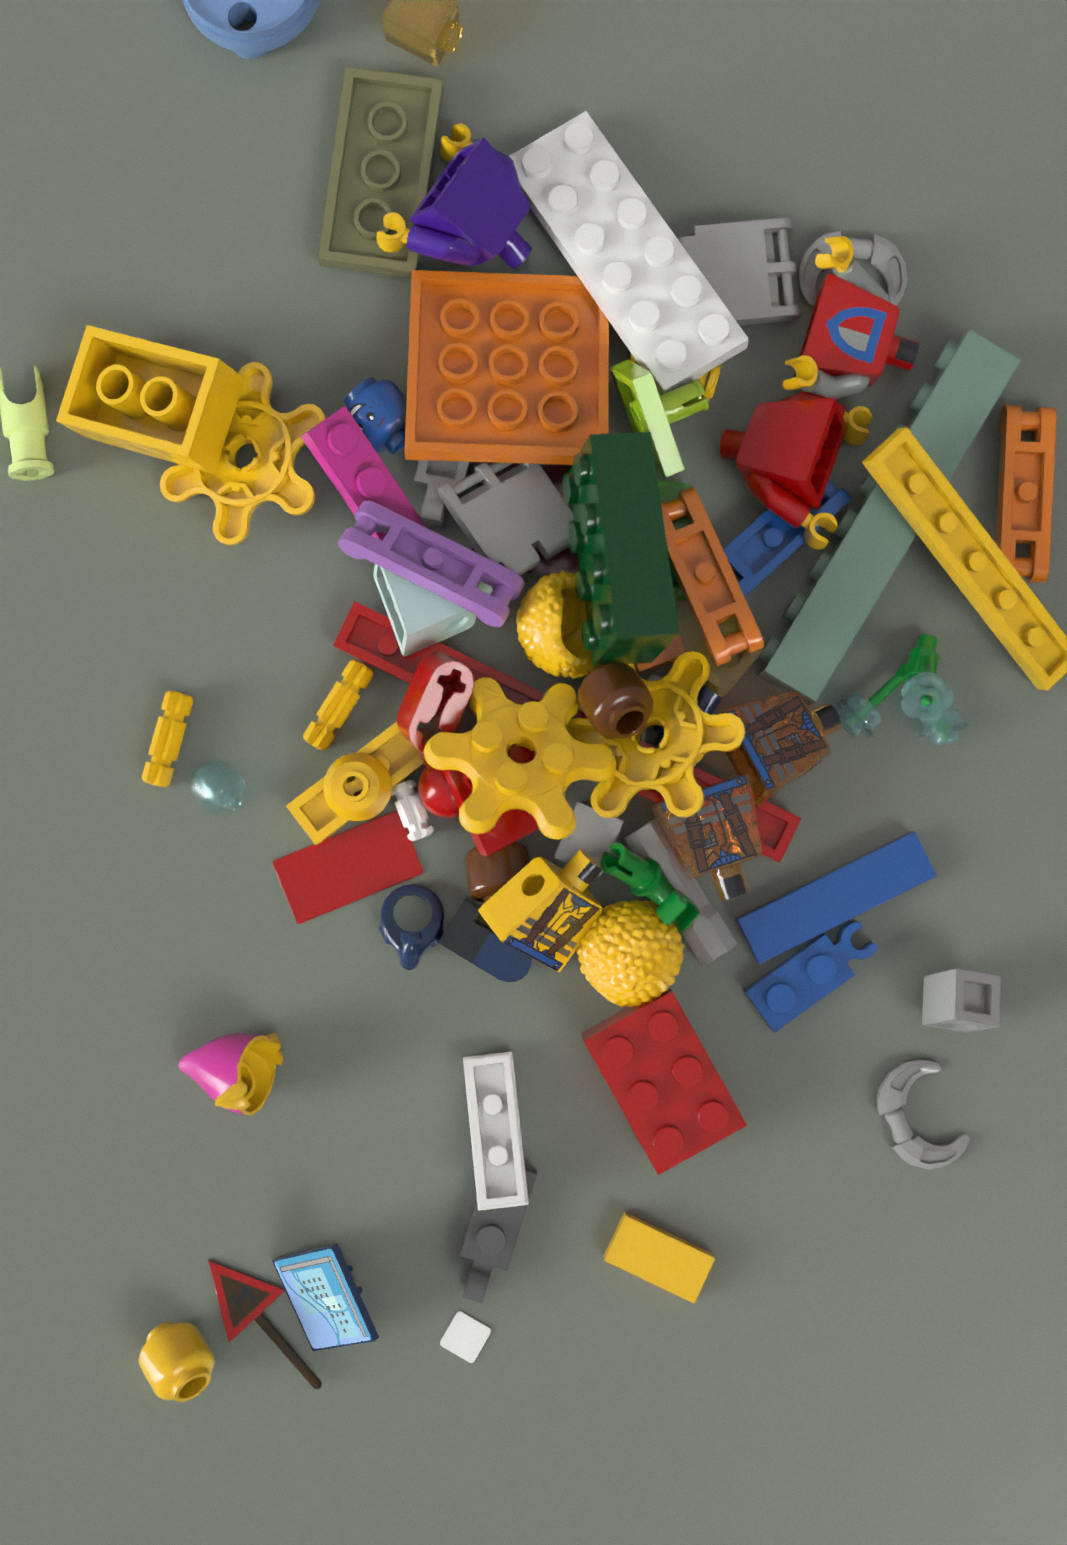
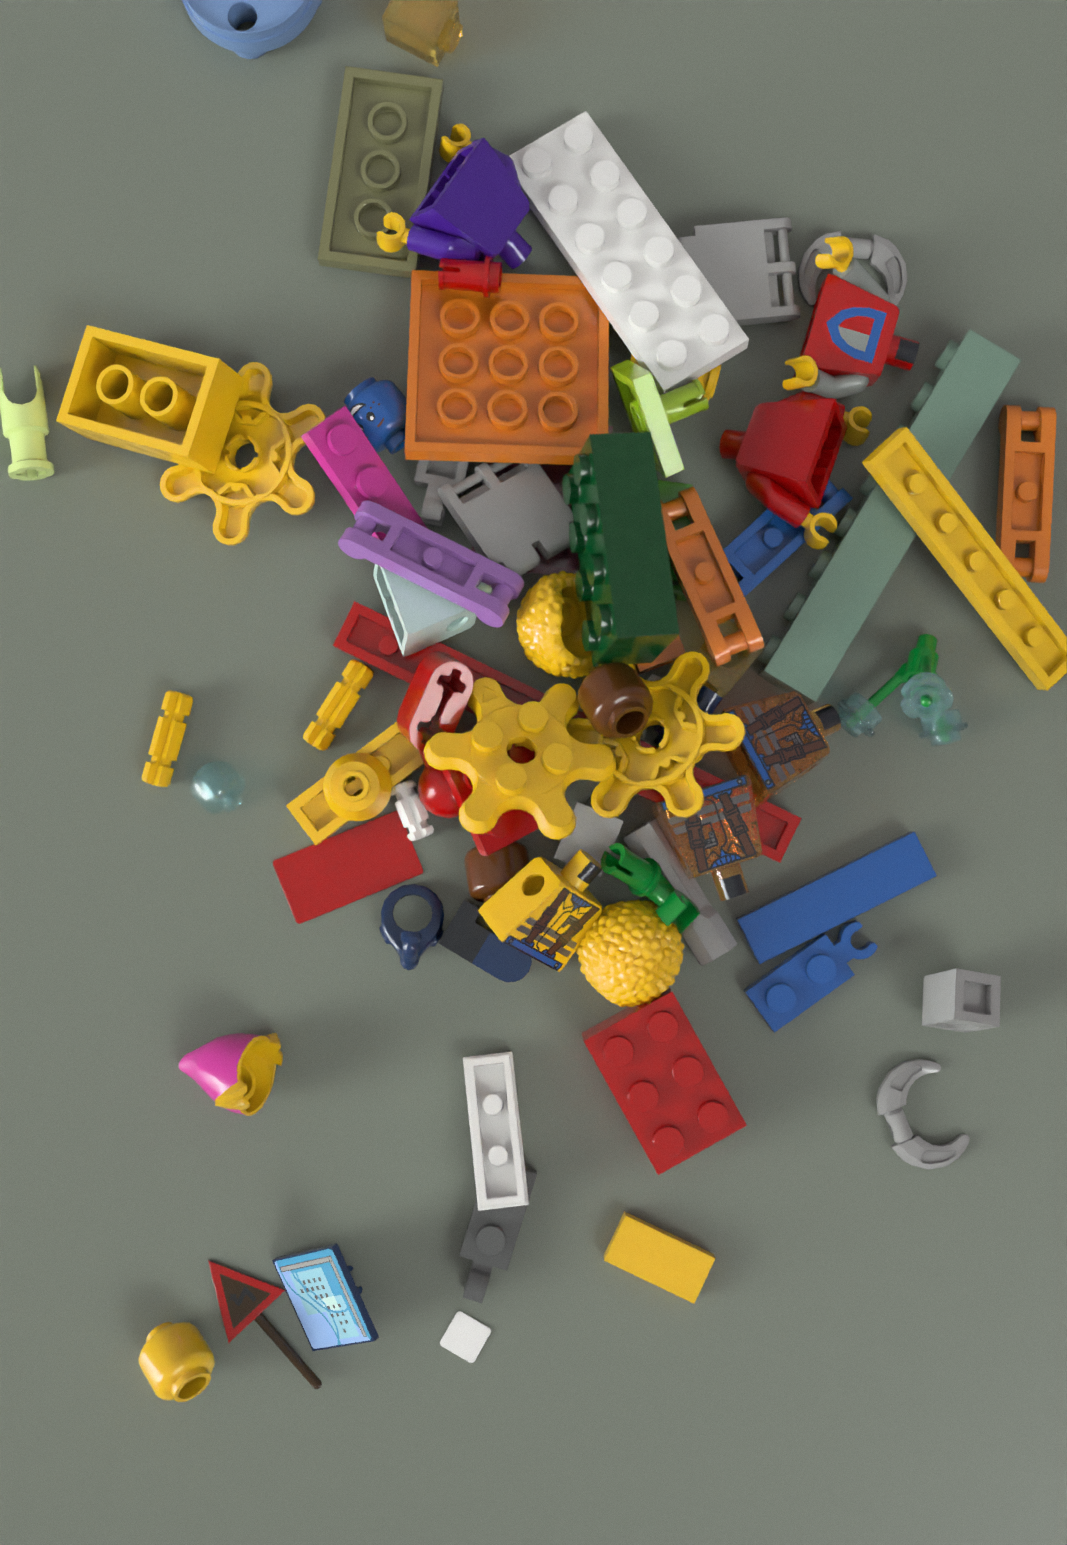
(471, 275): none -> red pin

